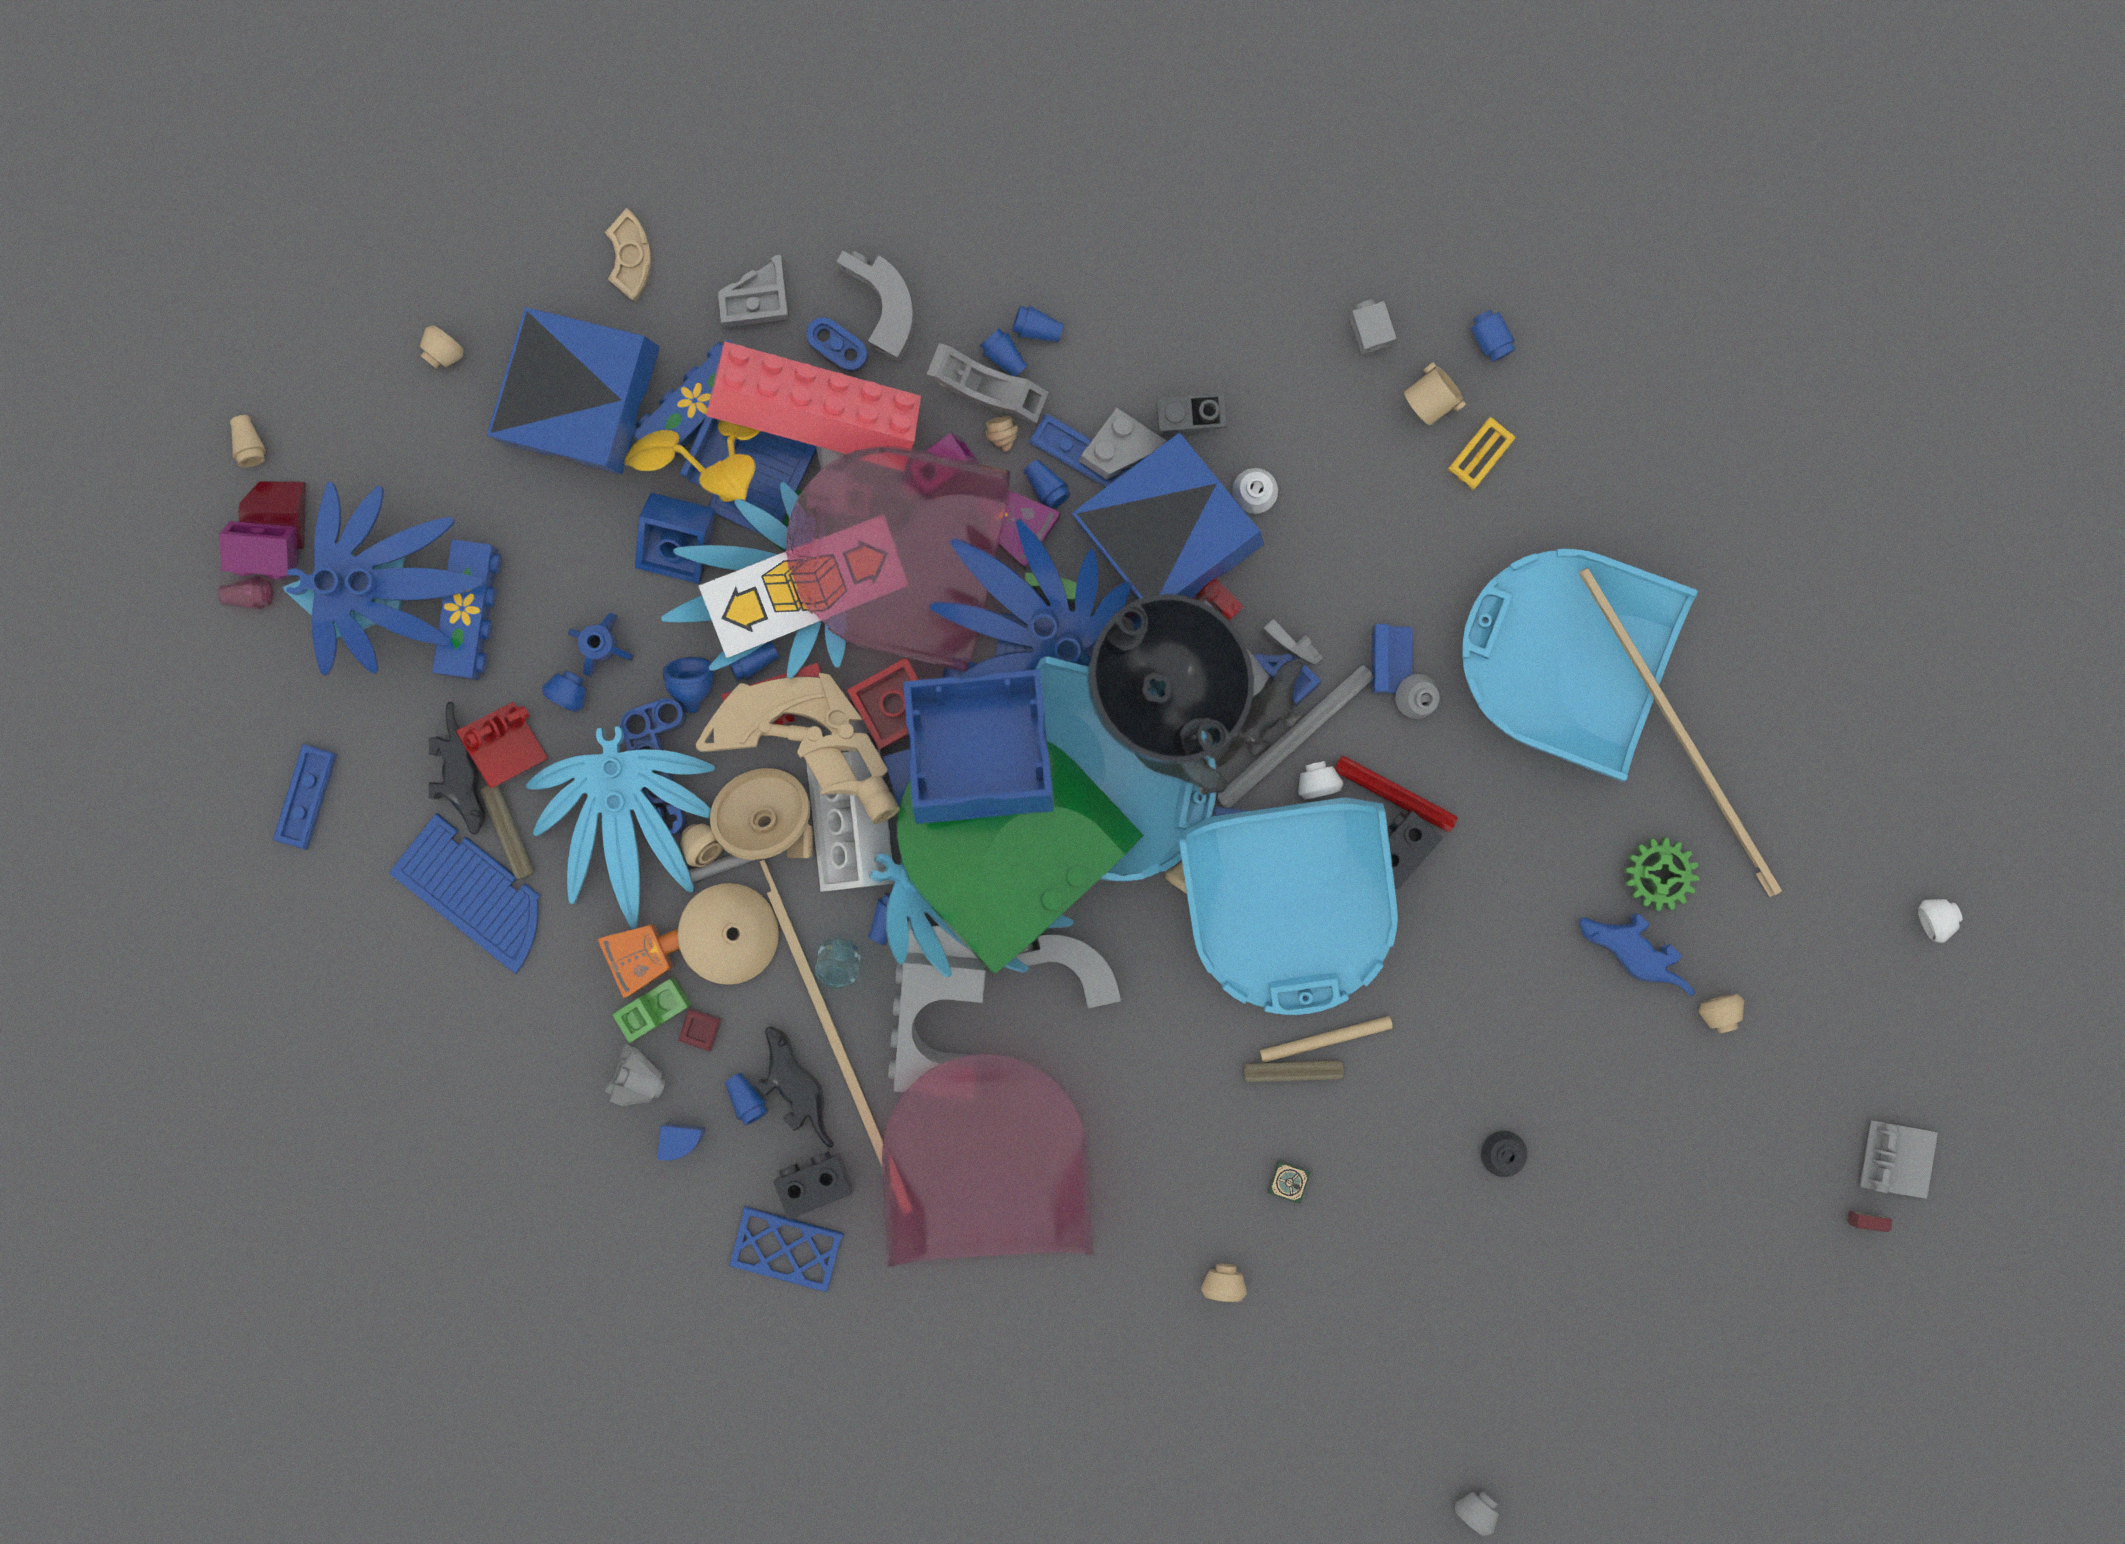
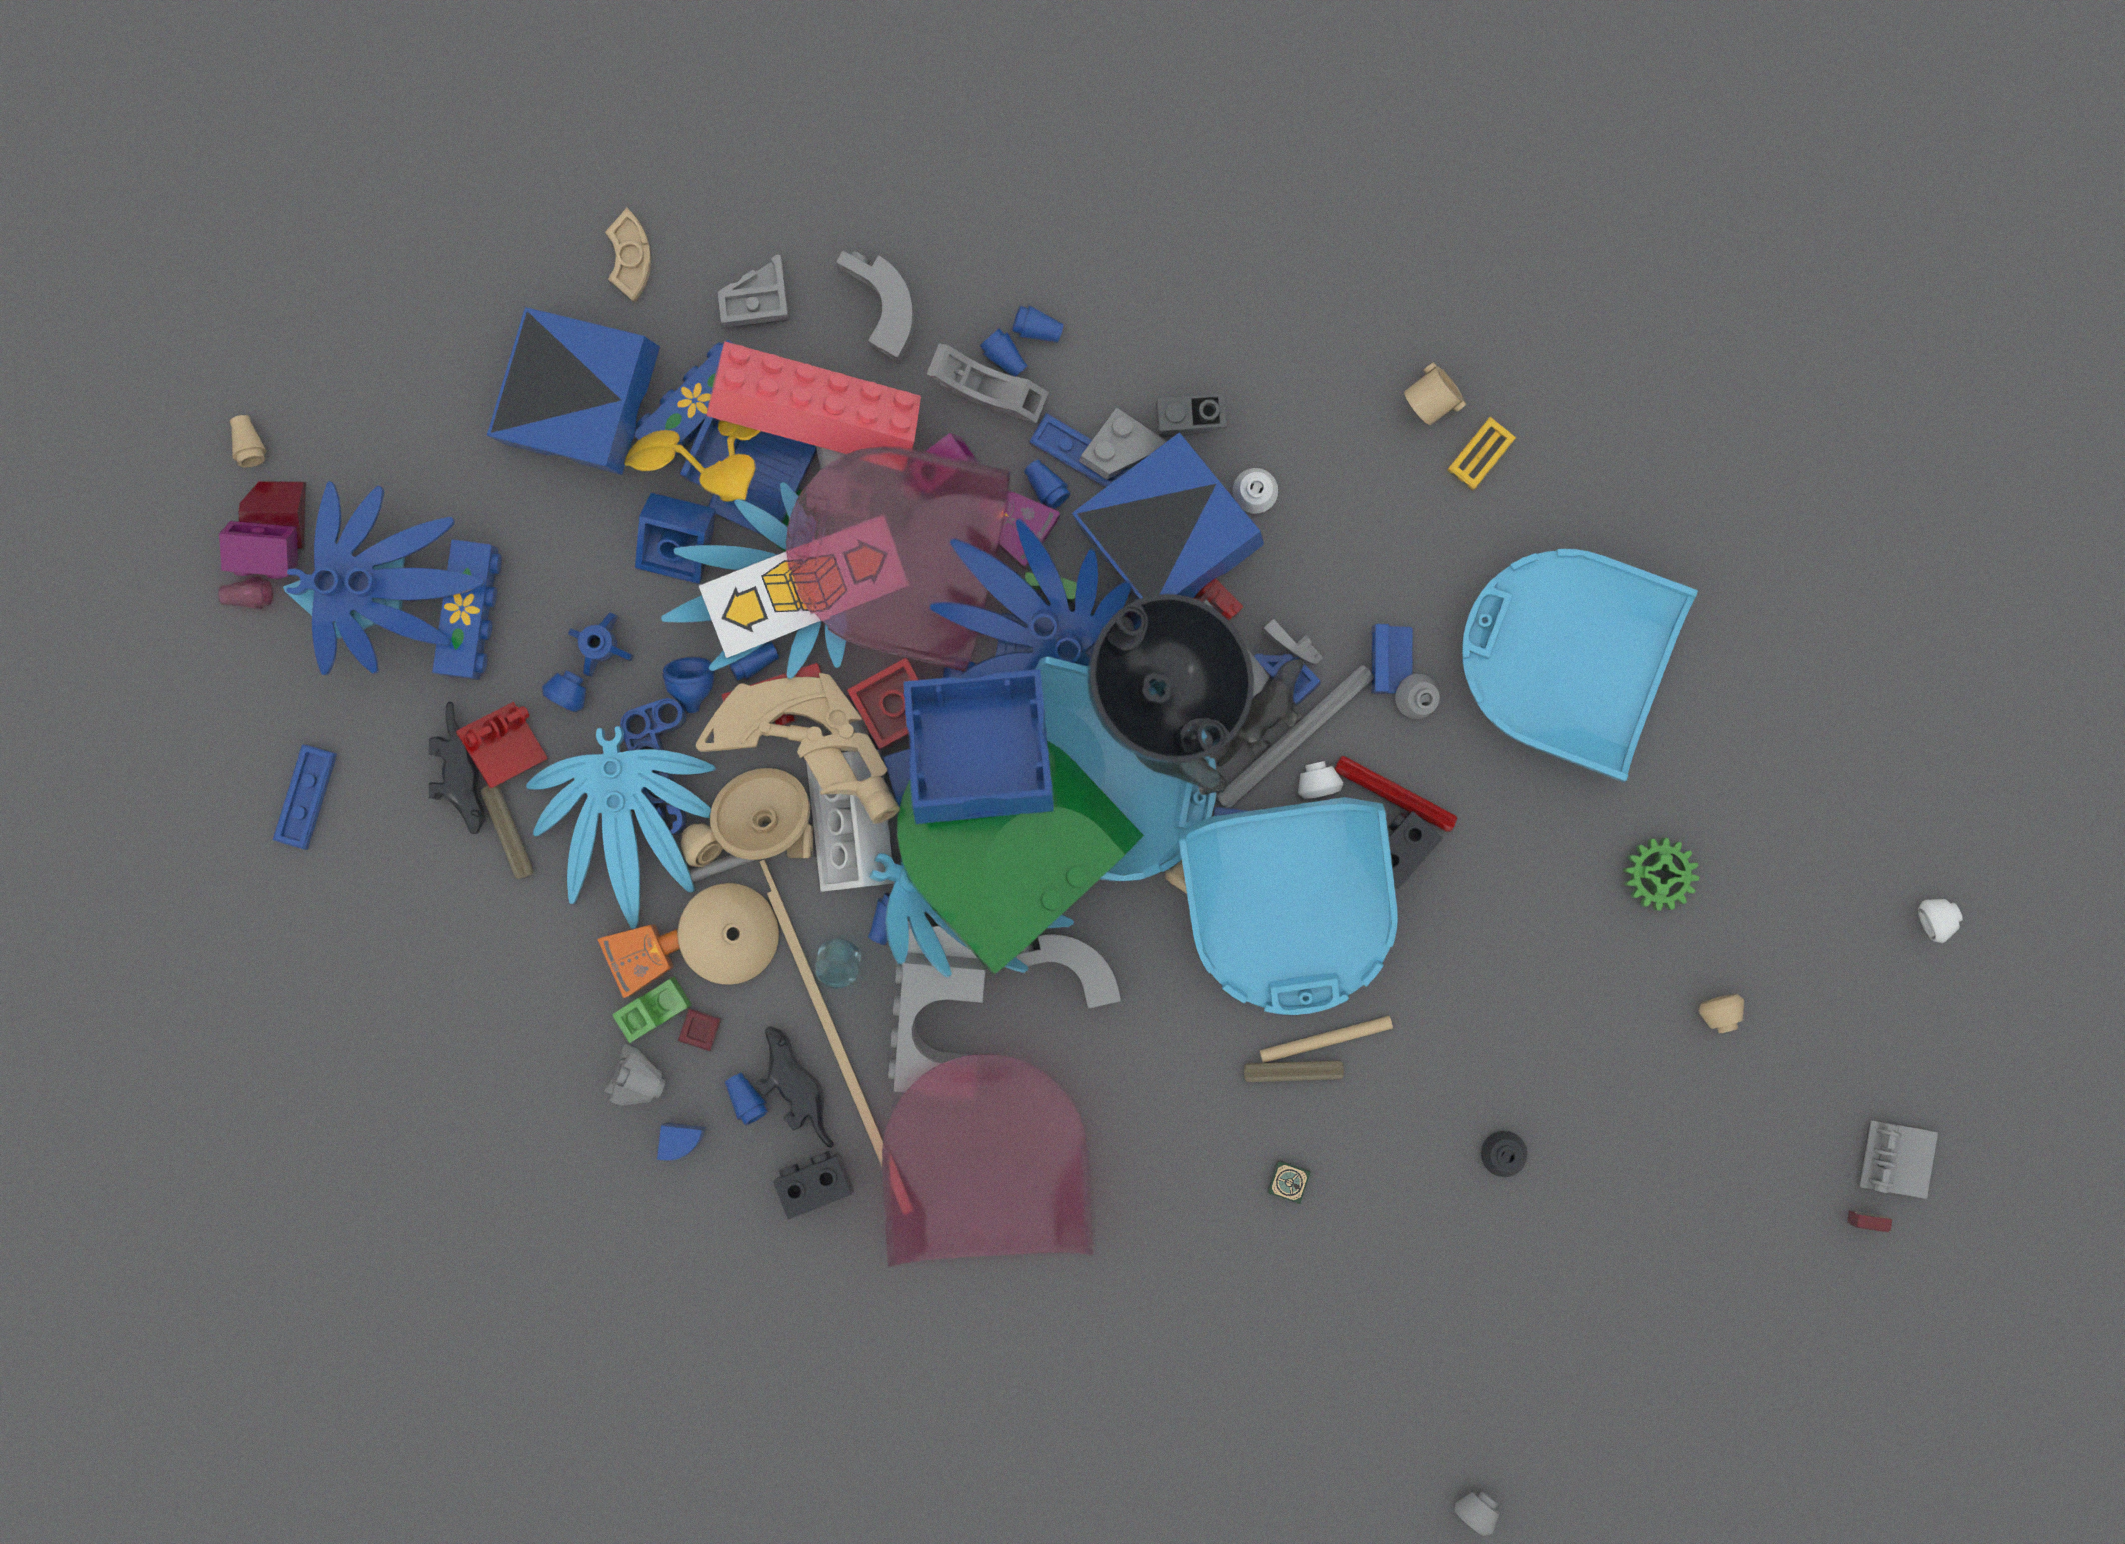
(440, 347): tan cone -> none
(471, 892): blue piece -> none
(763, 1266): blue window -> none
(838, 344): blue plate -> none
(1001, 432): tan plate -> none
(1224, 1284): tan cone -> none
(1372, 326): light grey brick -> none
(1493, 335): blue brick -> none
(1635, 951): blue animal -> none
(1765, 875): tan piece -> none

